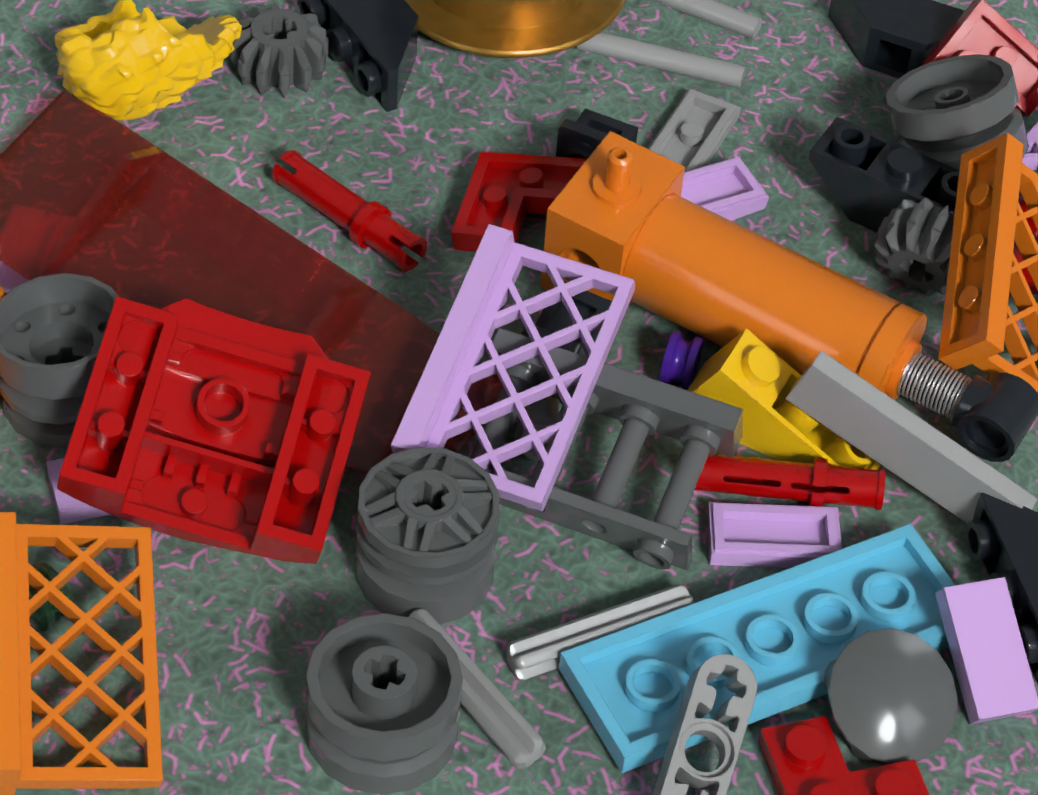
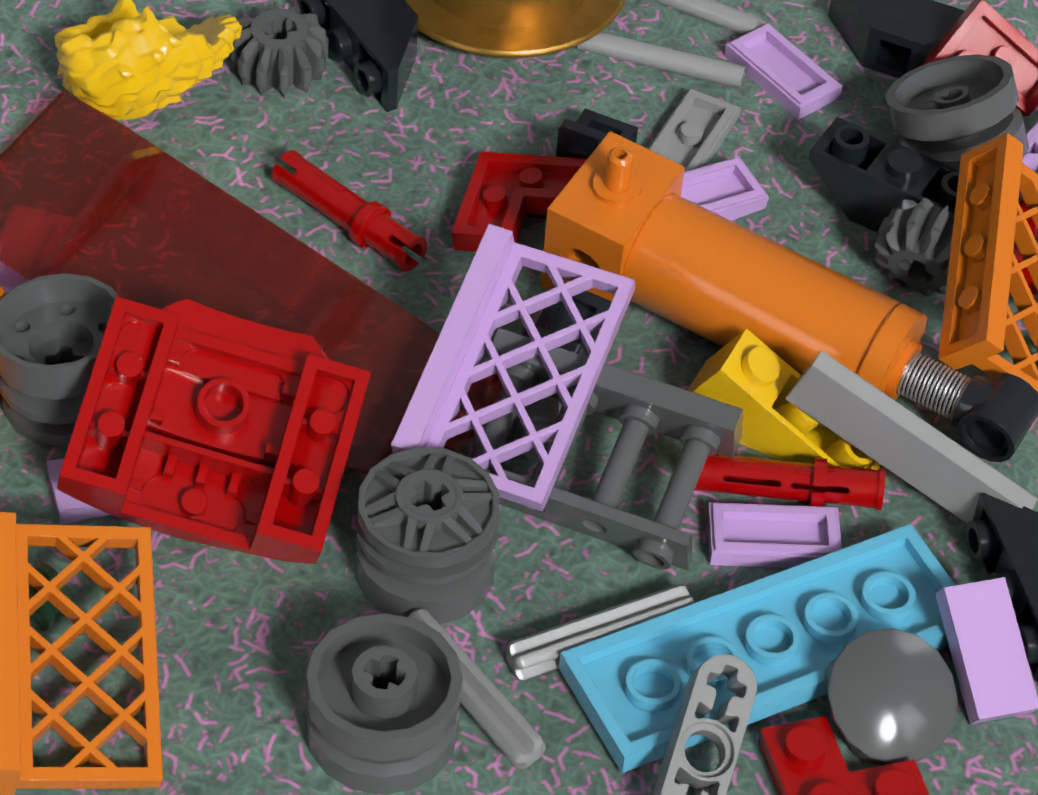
(681, 360): dark purple bush -> none
(783, 71): none -> lavender tile

